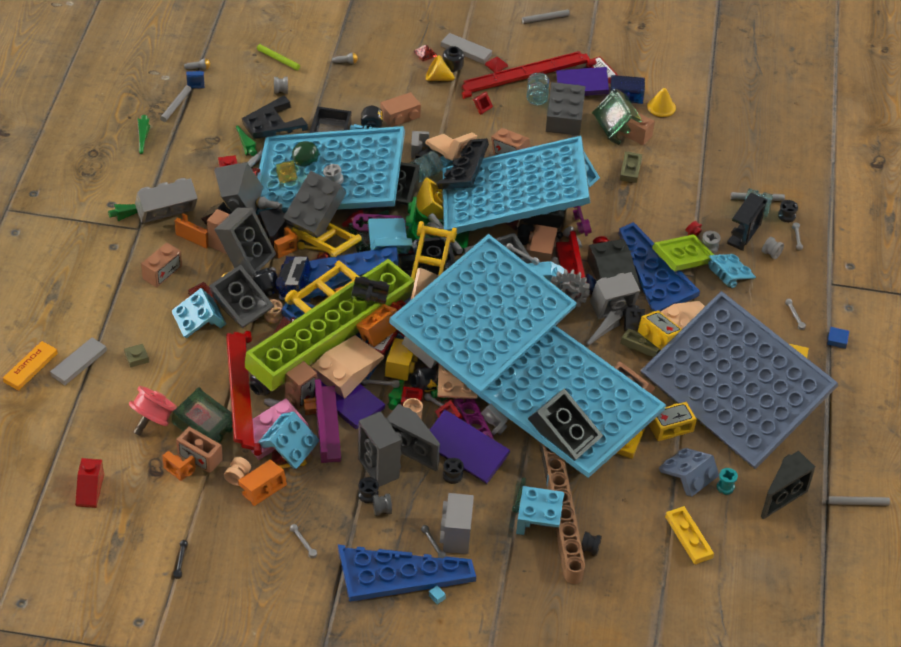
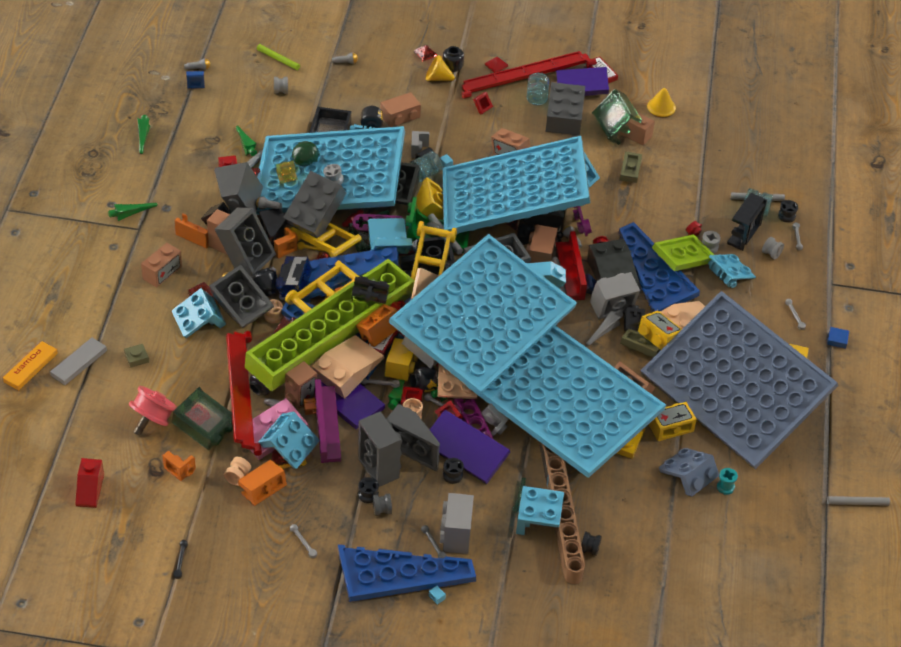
(165, 200): light grey brick -> none
(175, 103): light grey bar -> none
(205, 450): nougat brick -> none
(267, 122): black wing -> none
(450, 147): light nougat bracket -> none
(466, 167): black wing -> none
(469, 48): light grey tile -> none
(535, 261): light grey hinge -> none
(545, 16): light grey bar -> none
(565, 425): pearl dark grey slope -> none
(572, 285): light grey gear -> none
(631, 86): clear blue brick -> none
(689, 535): yellow plate -> none
(789, 483): pearl dark grey slope -> none

